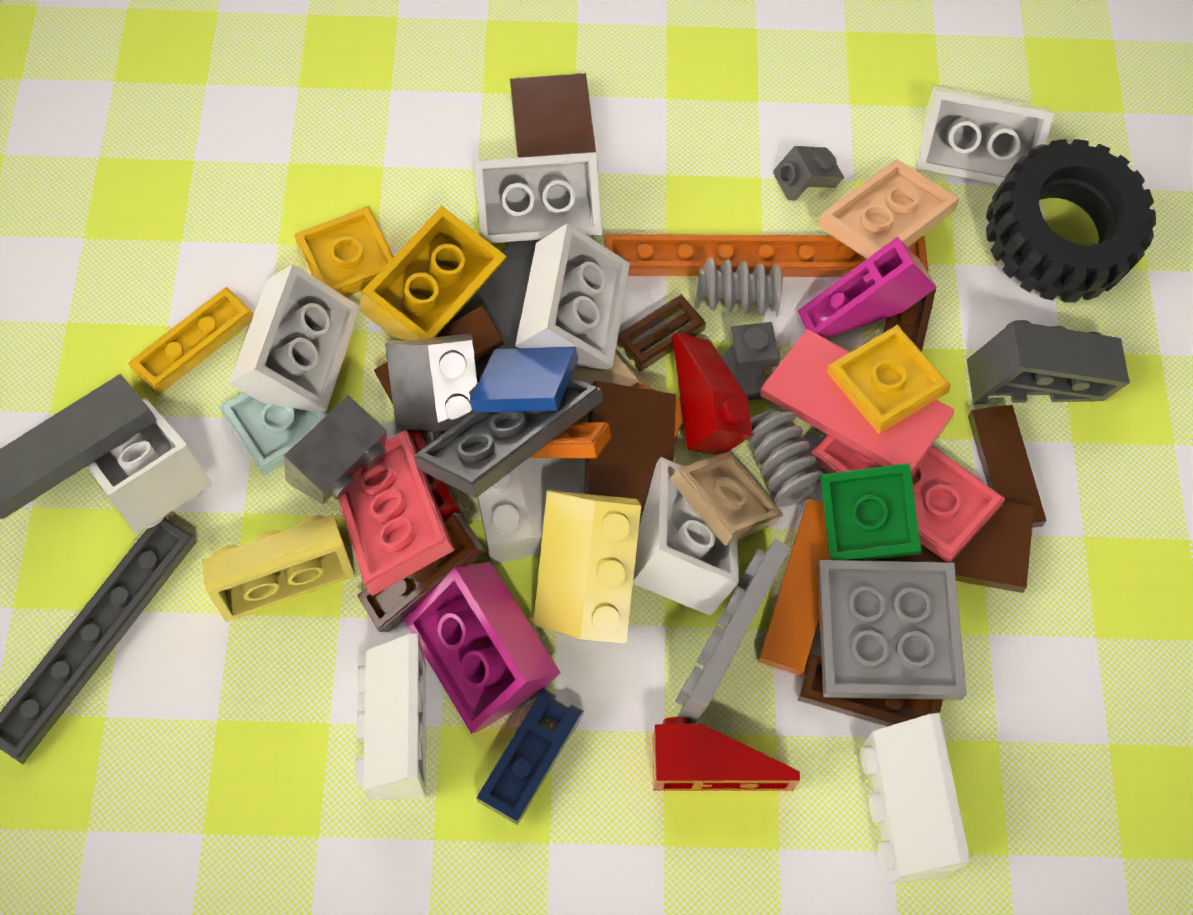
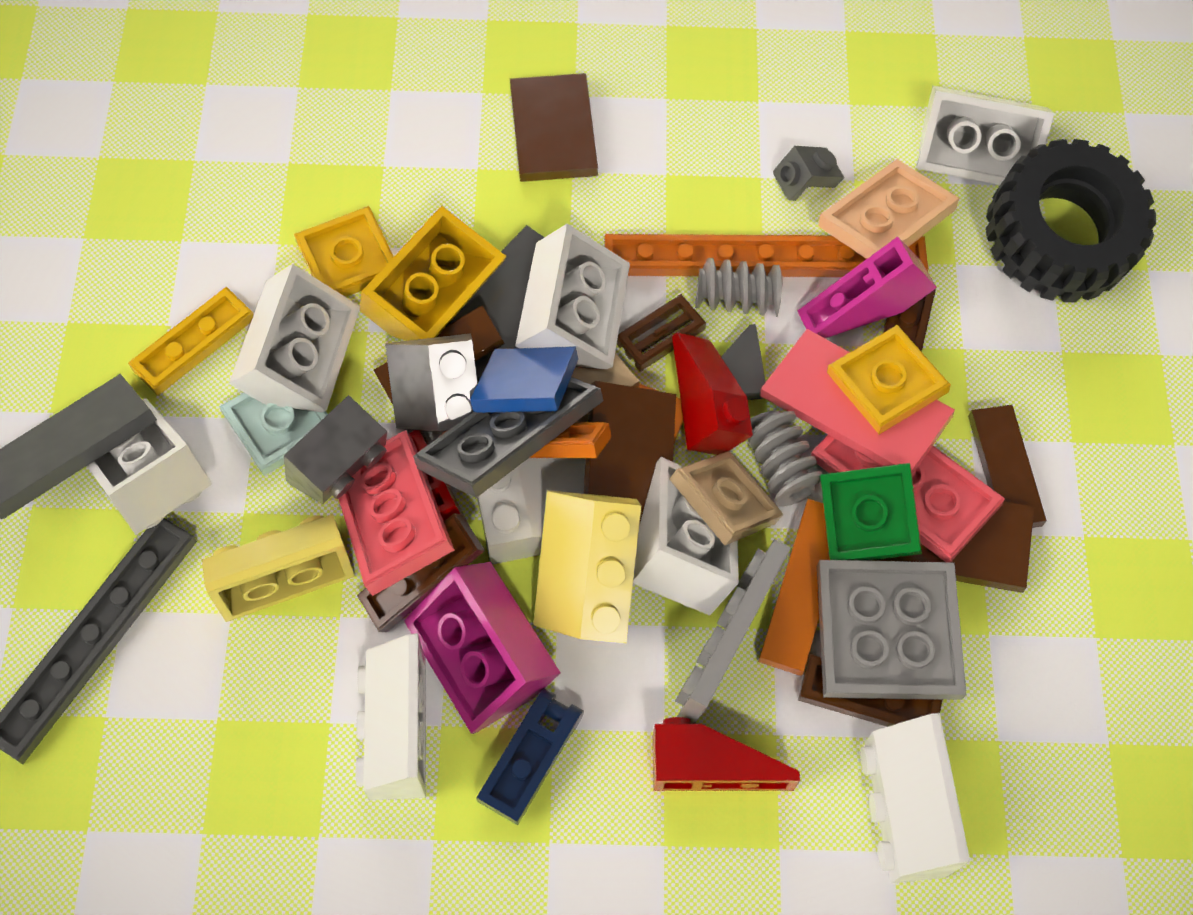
(537, 196): white slope -> none
(754, 346): dark grey plate -> none
(1047, 362): dark grey wedge -> none

